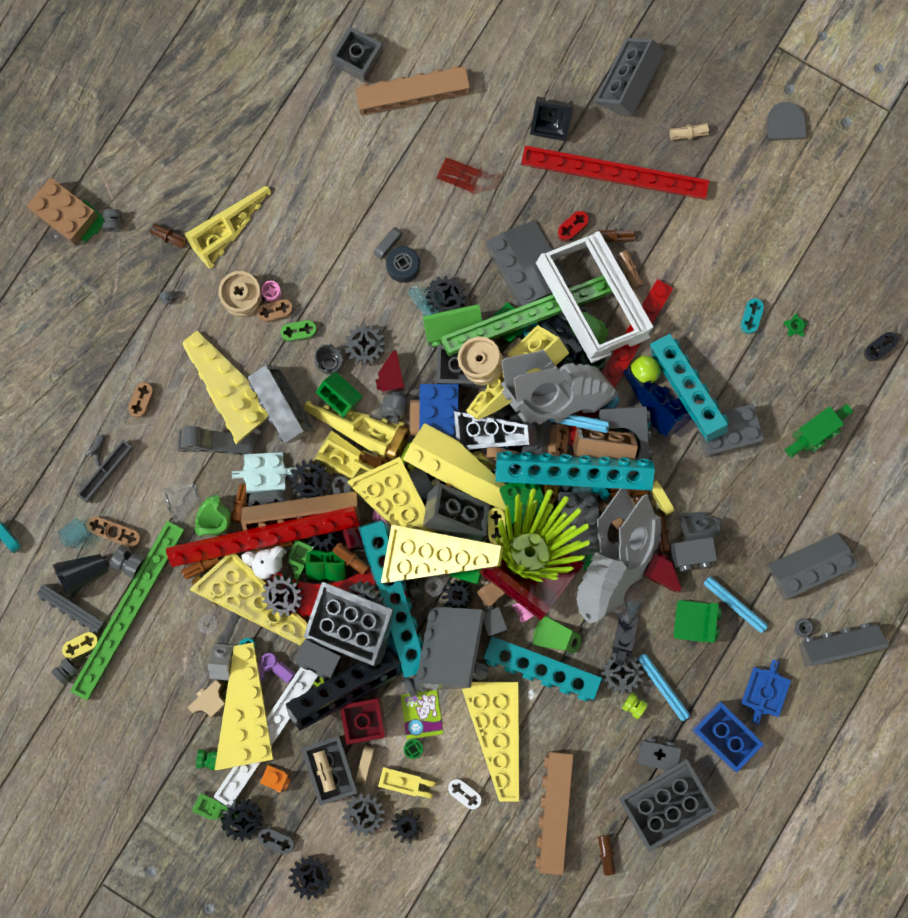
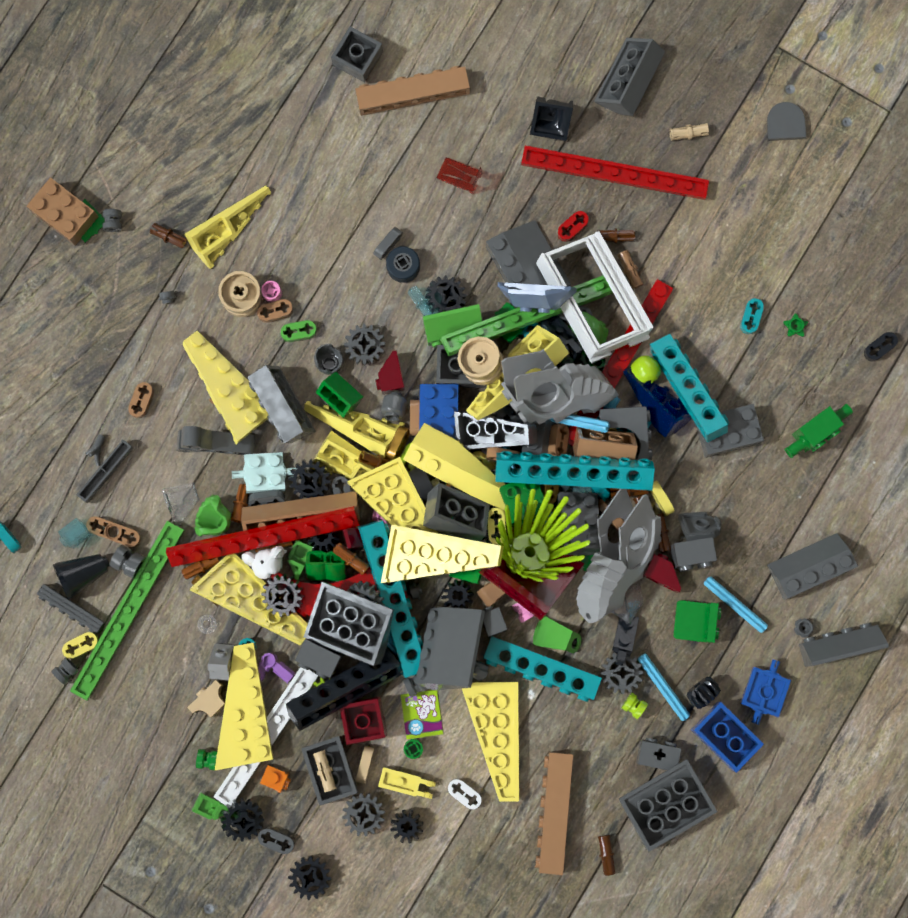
(430, 581): clear plate -> none
(536, 296): none -> sand blue wedge
(703, 692): none -> black gear

